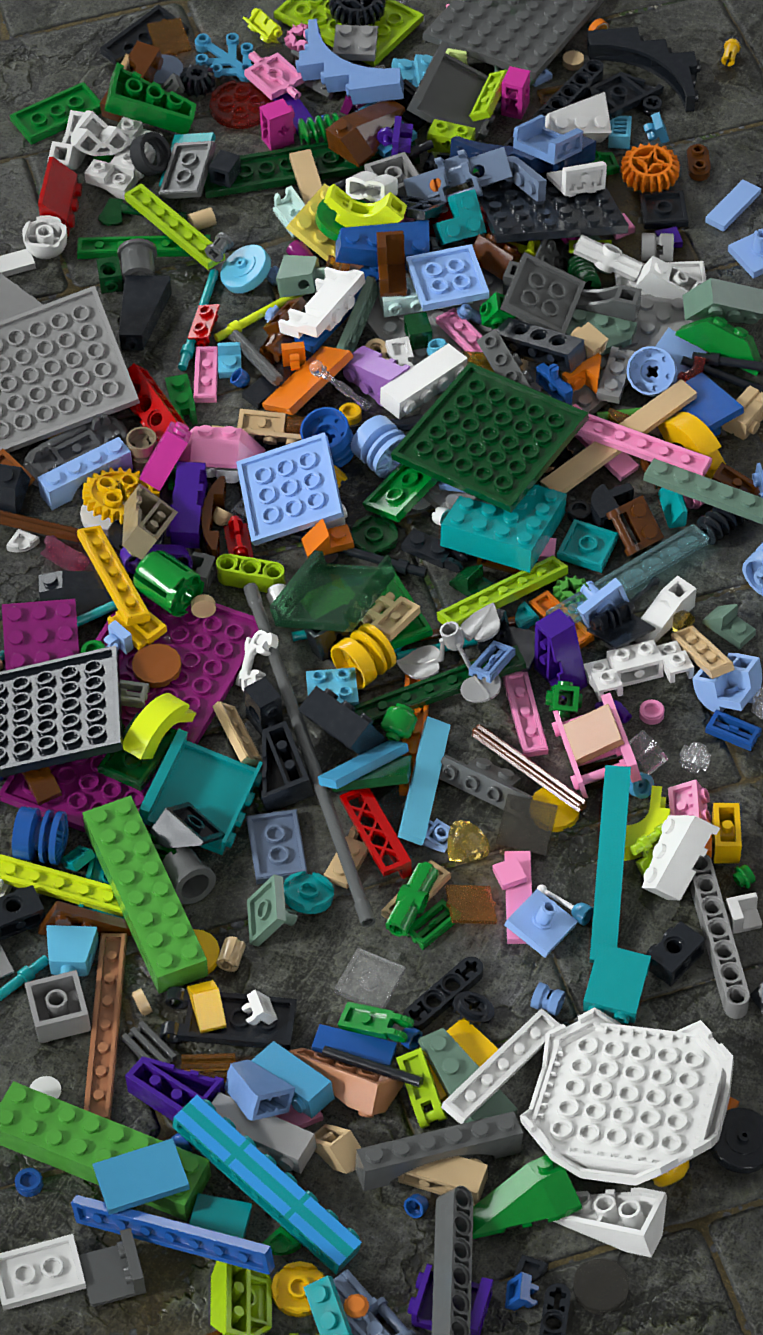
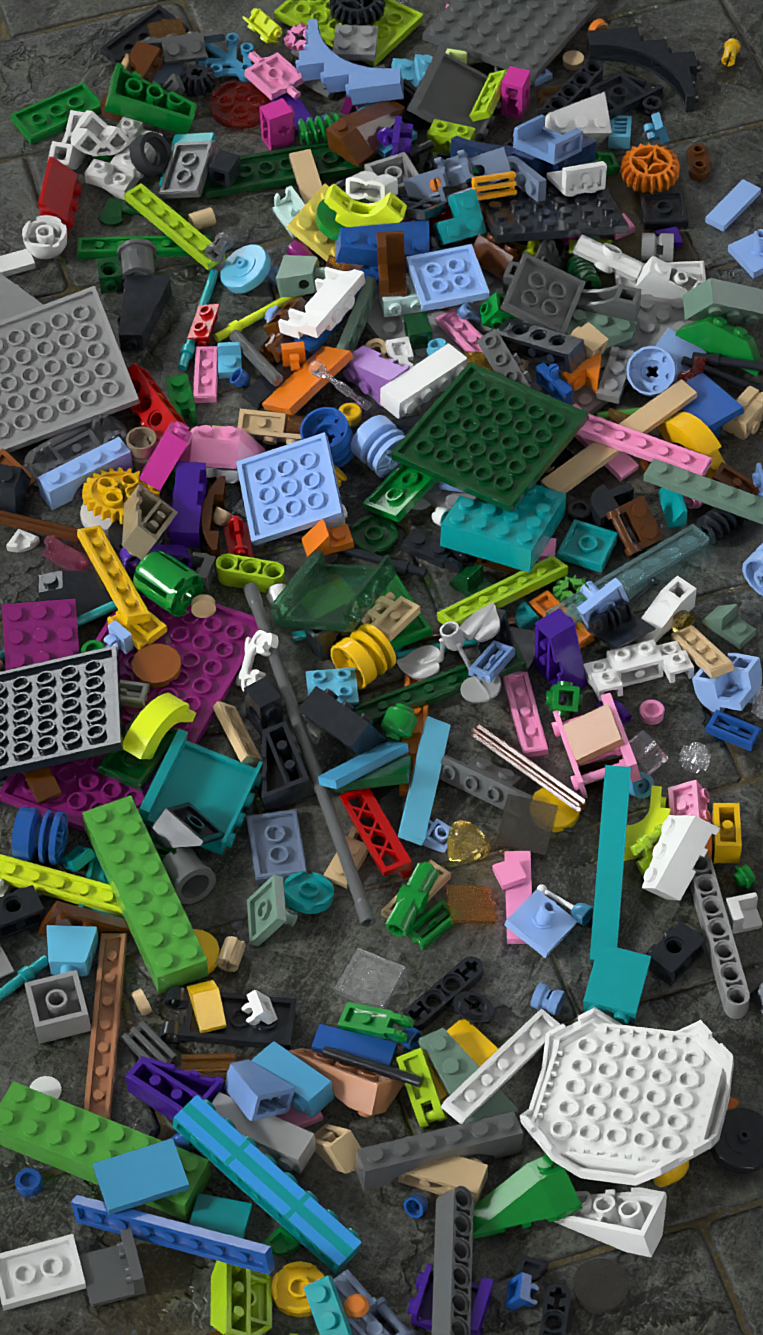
(186, 47): none -> dark grey bracket
(494, 194): none -> light orange tile

